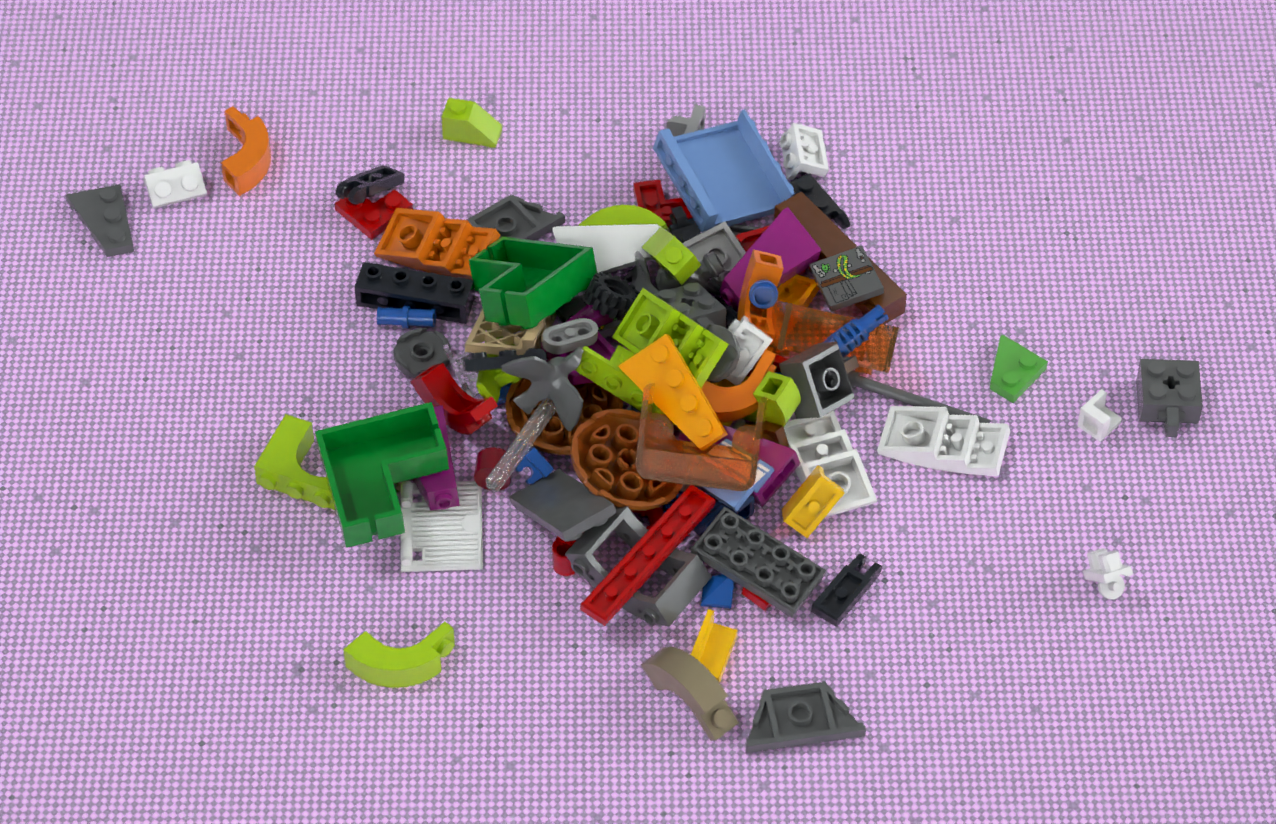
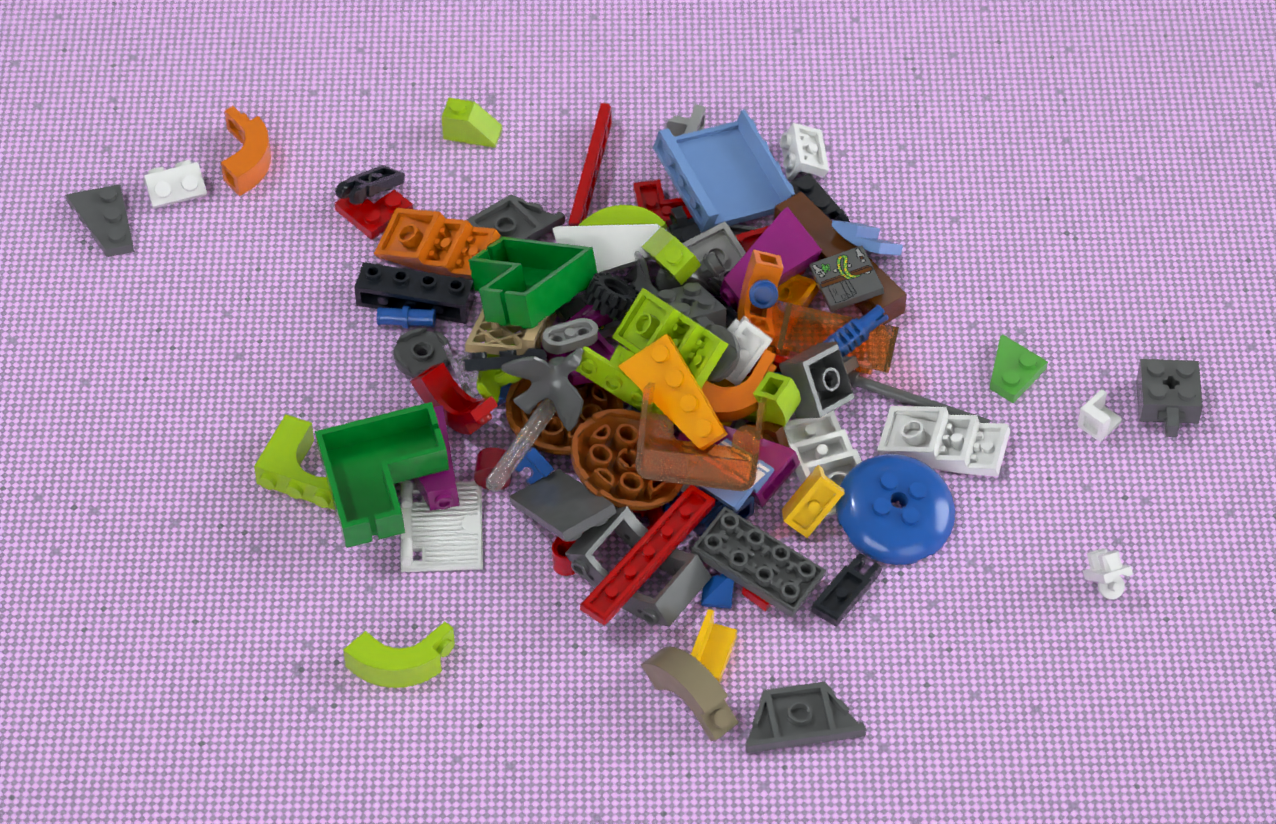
(592, 165): none -> red tile
(867, 237): none -> medium blue slope
(891, 532): none -> blue brick

